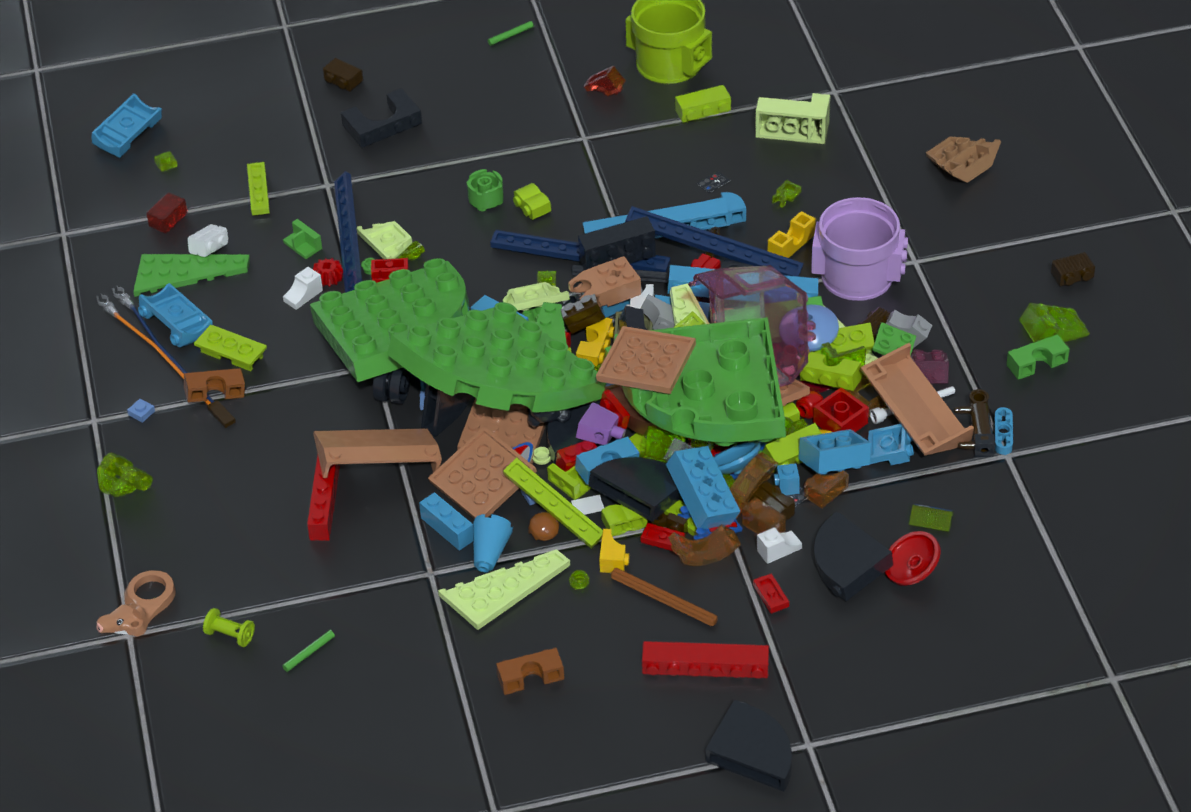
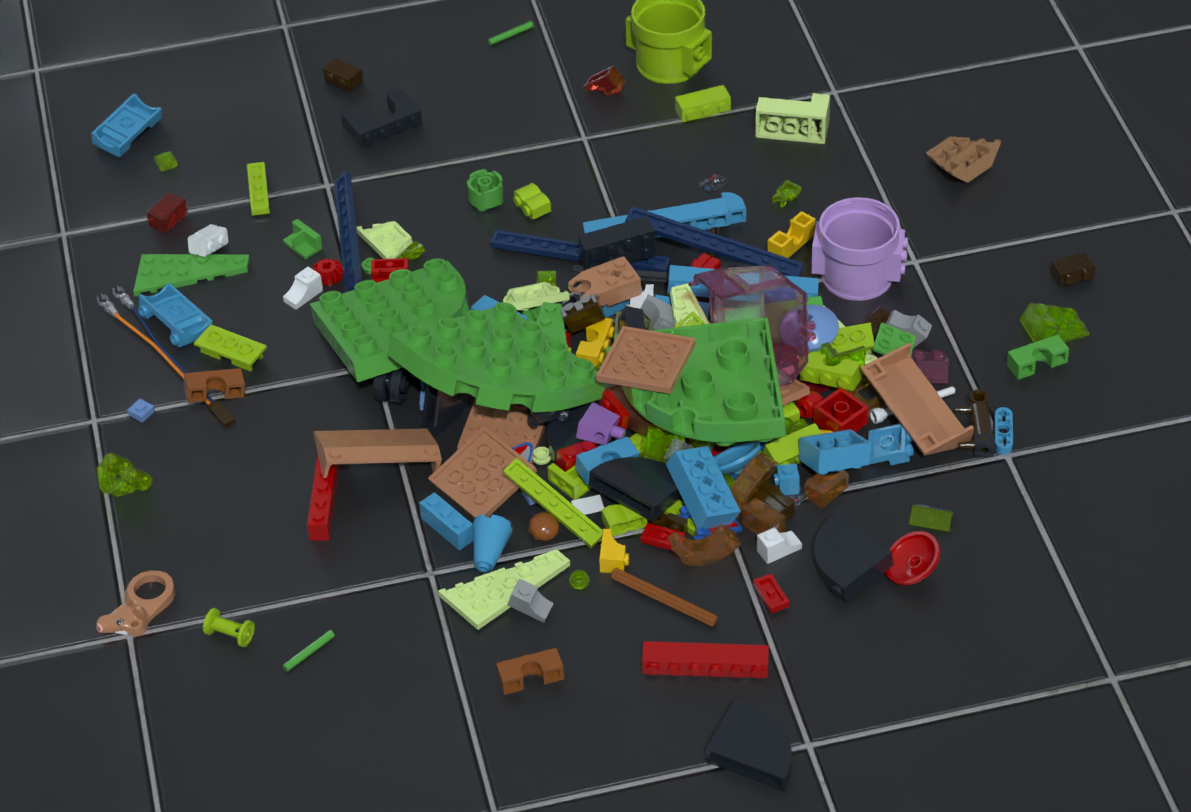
(529, 601): none -> light grey arch

